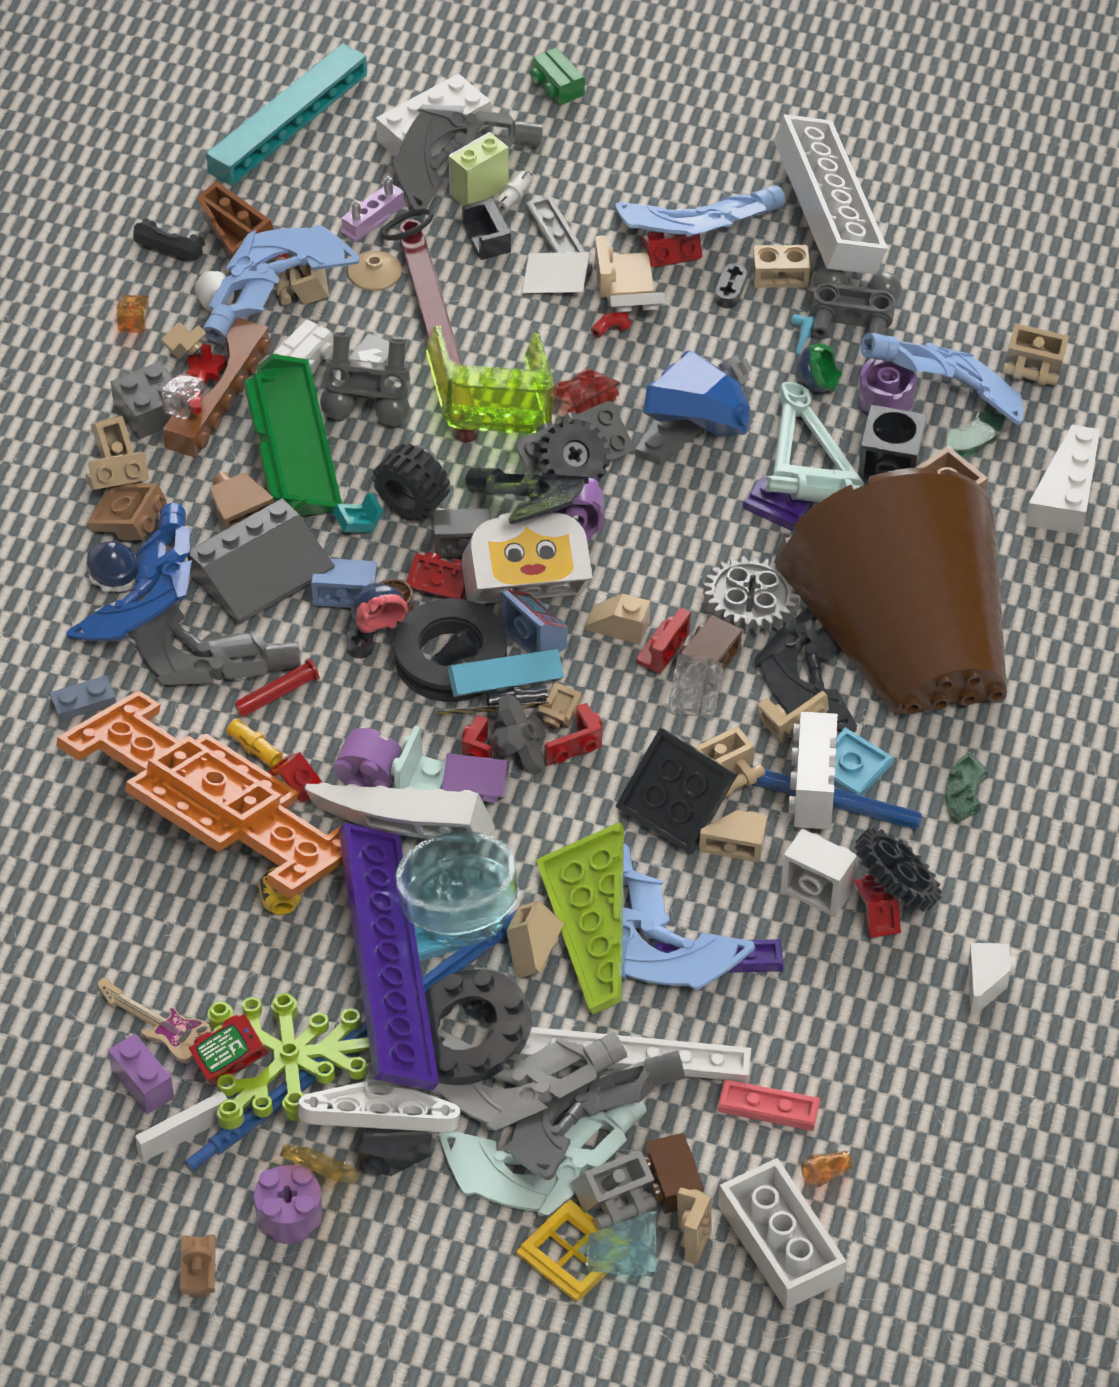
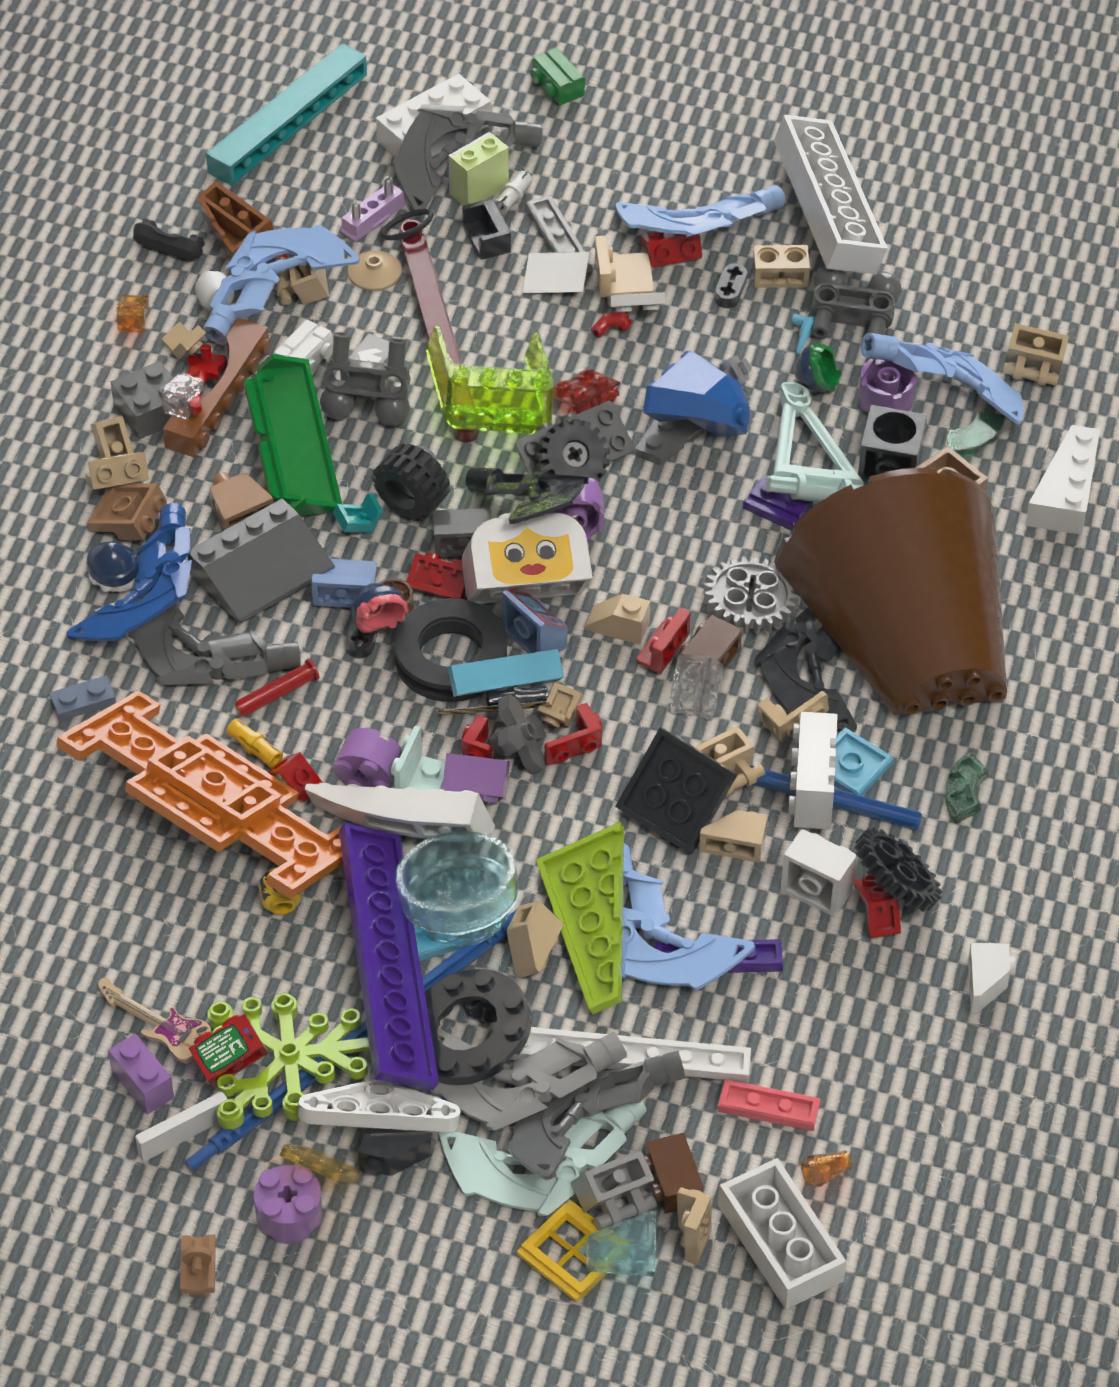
(458, 648): black cone -> none

